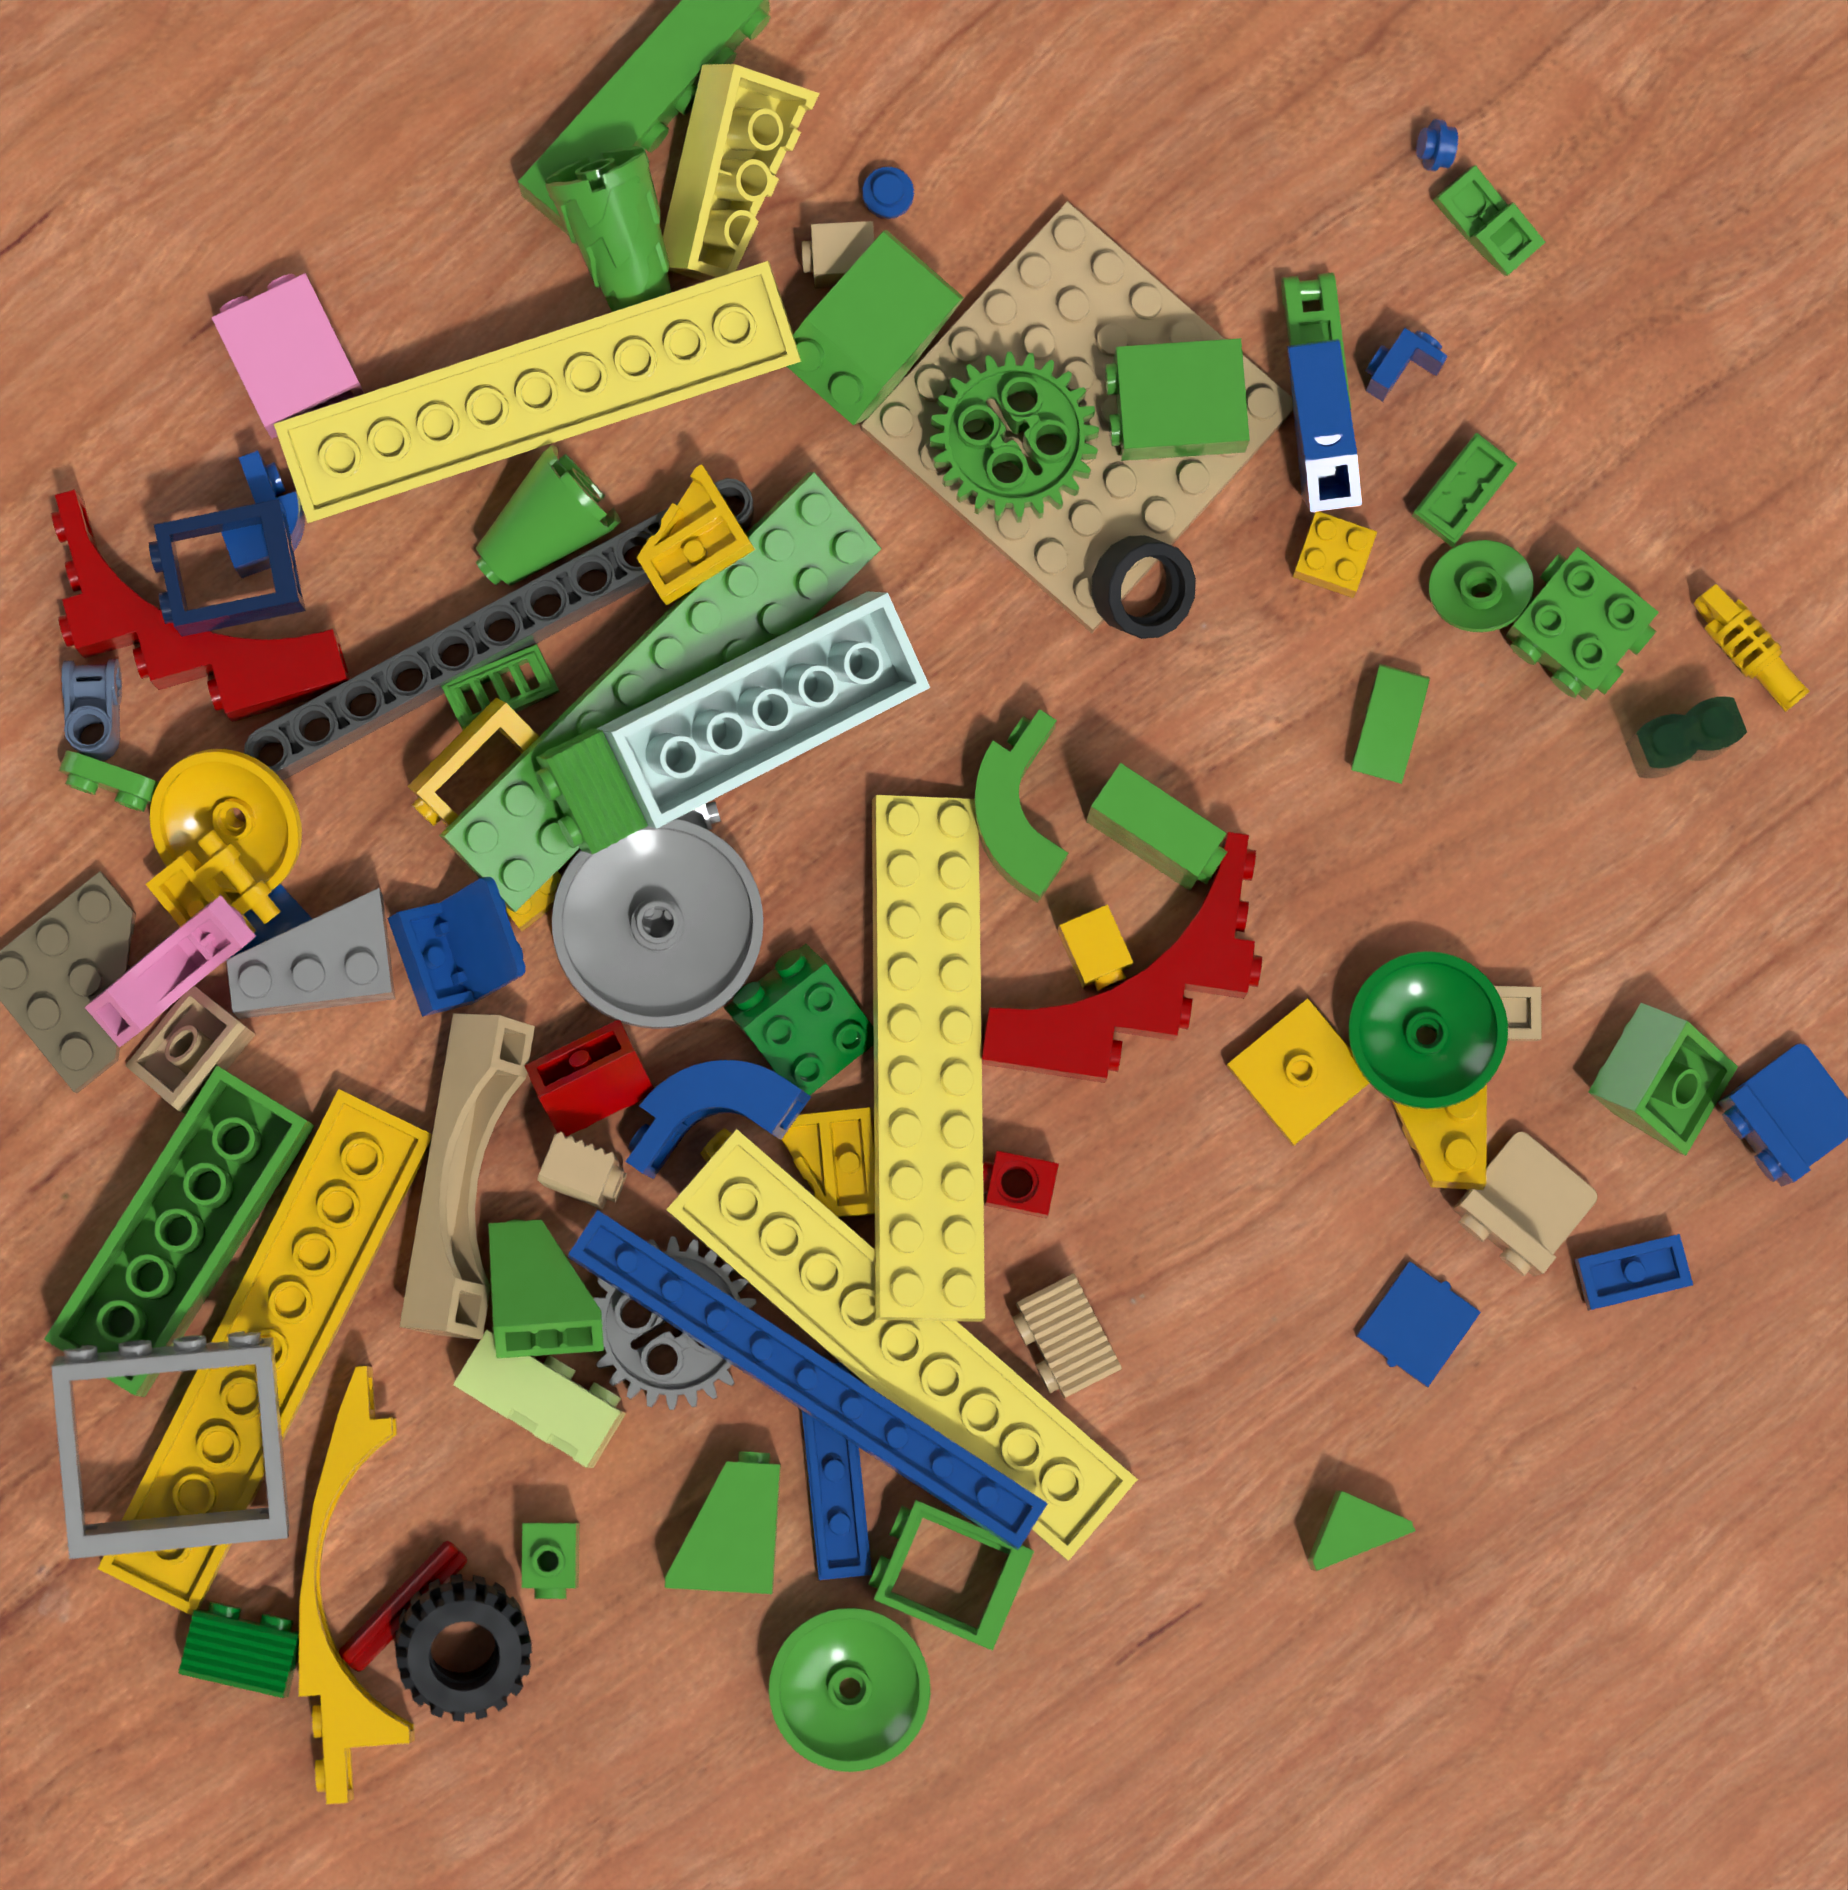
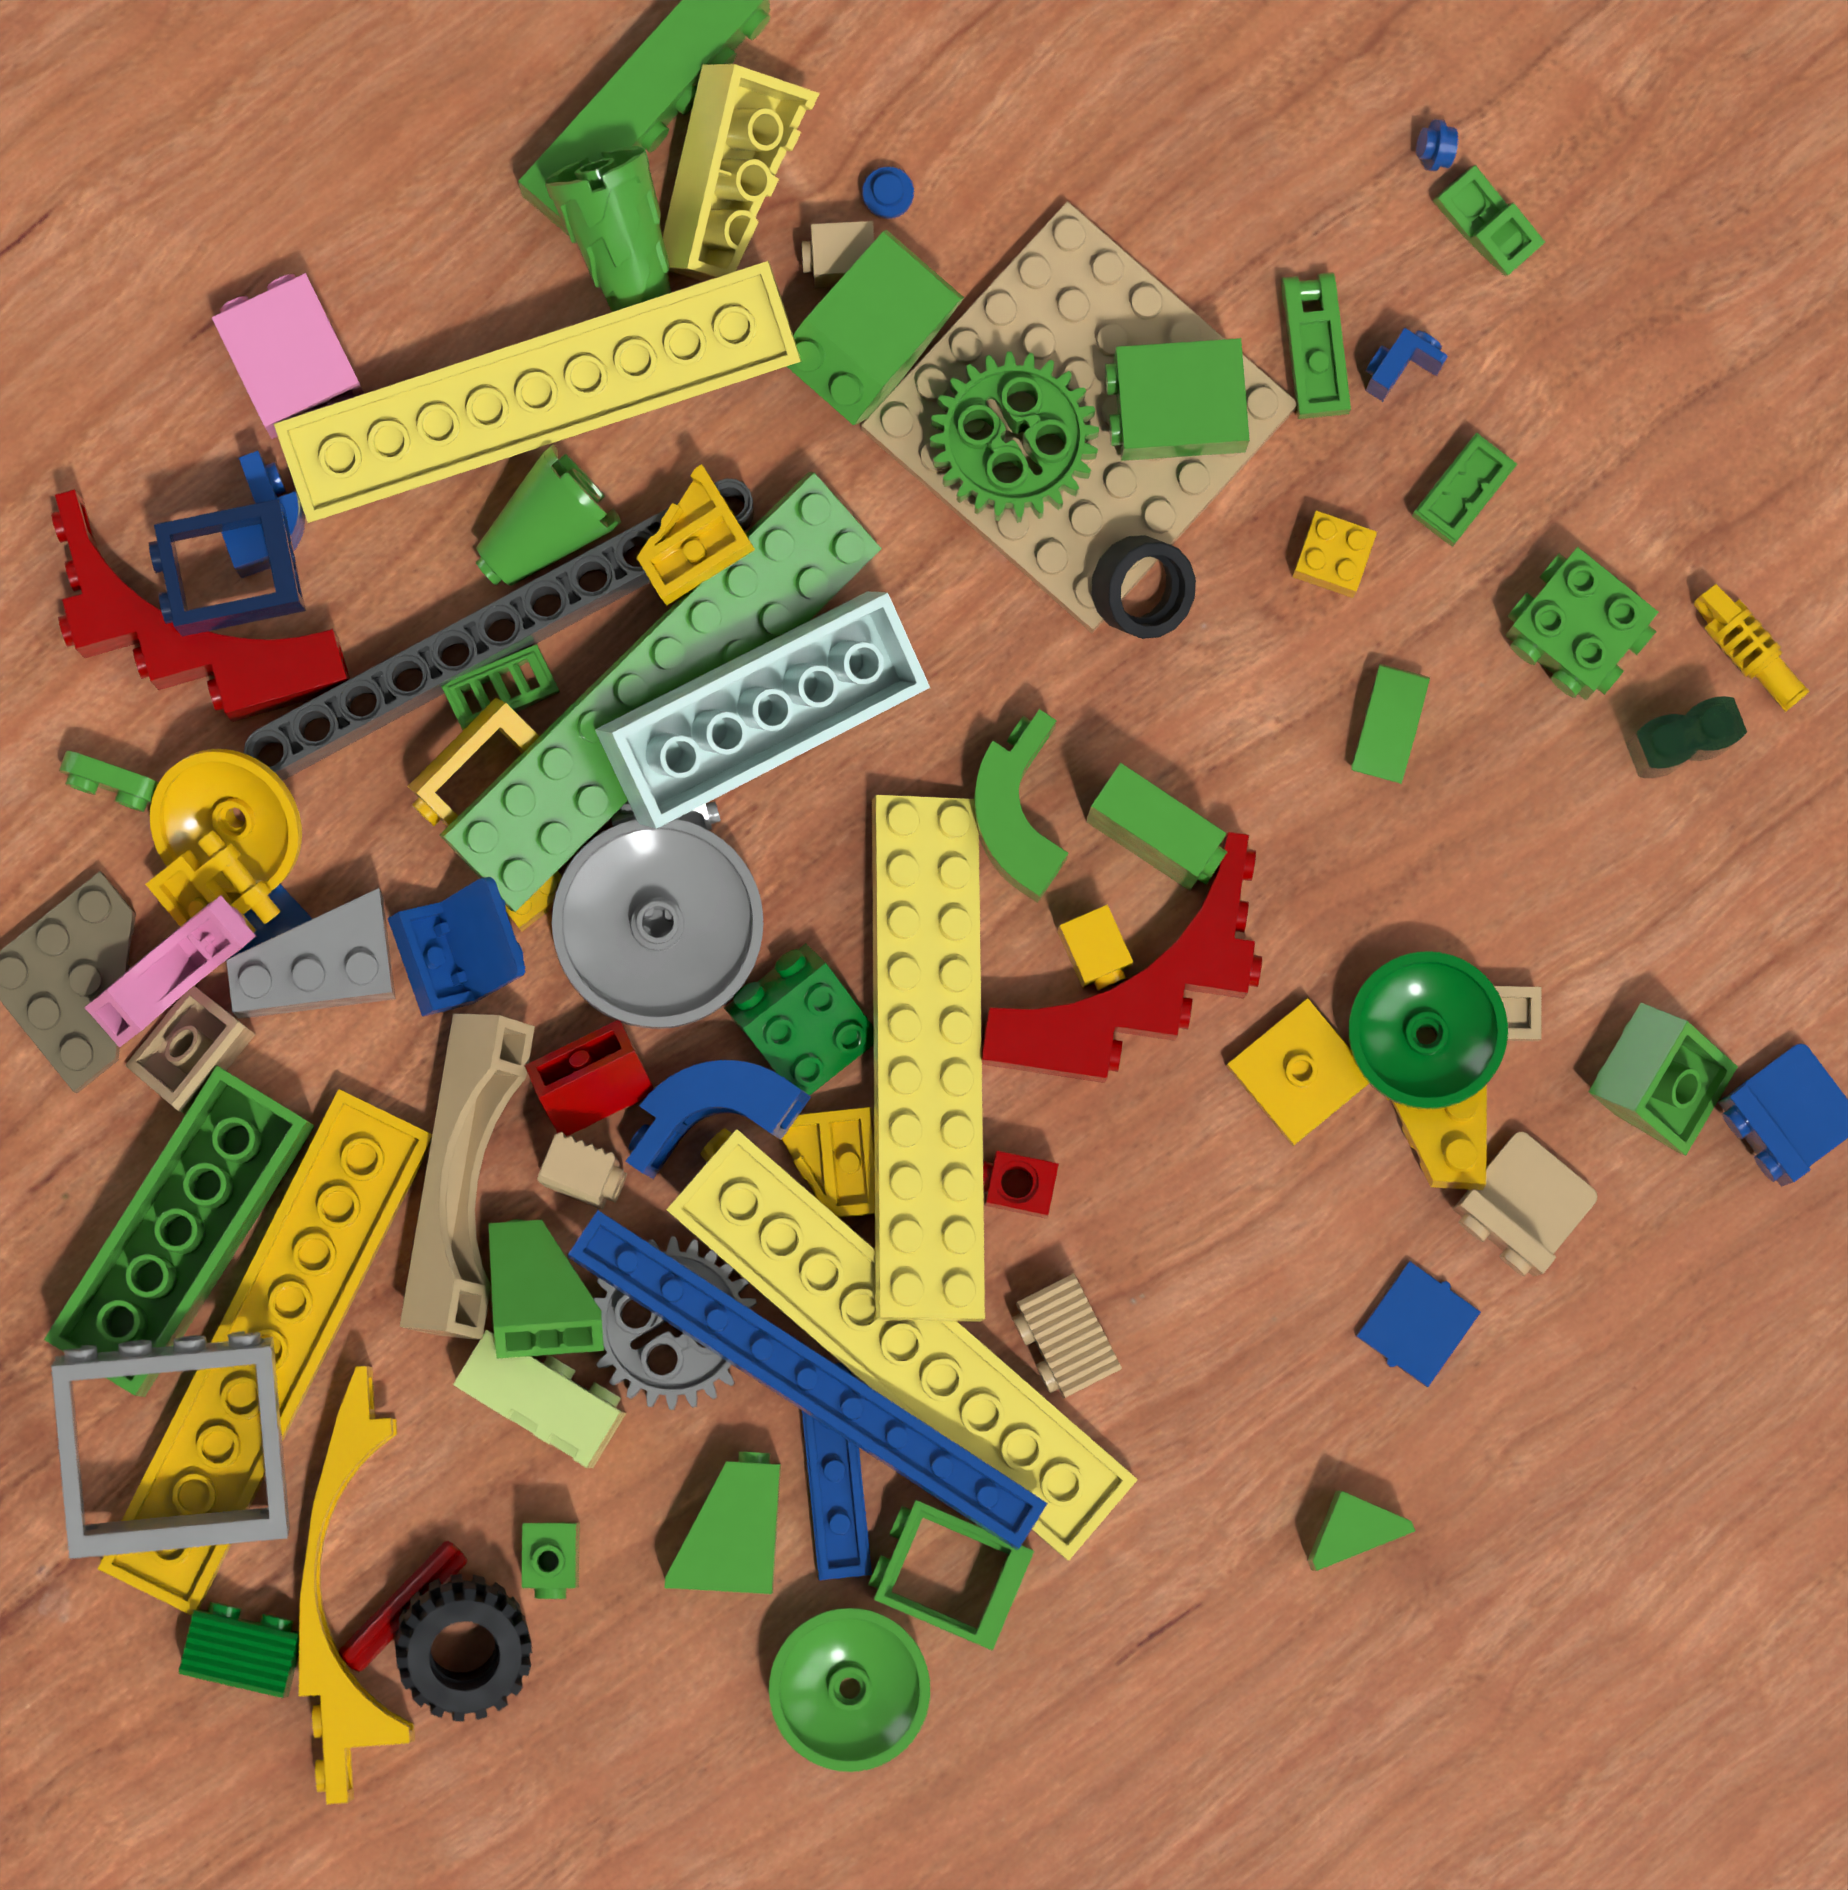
(91, 697): sand blue piece -> none
(590, 792): bright green brick -> none
(1323, 427): blue slope -> none
(1476, 569): bright green dish -> none
(1633, 1272): blue plate -> none

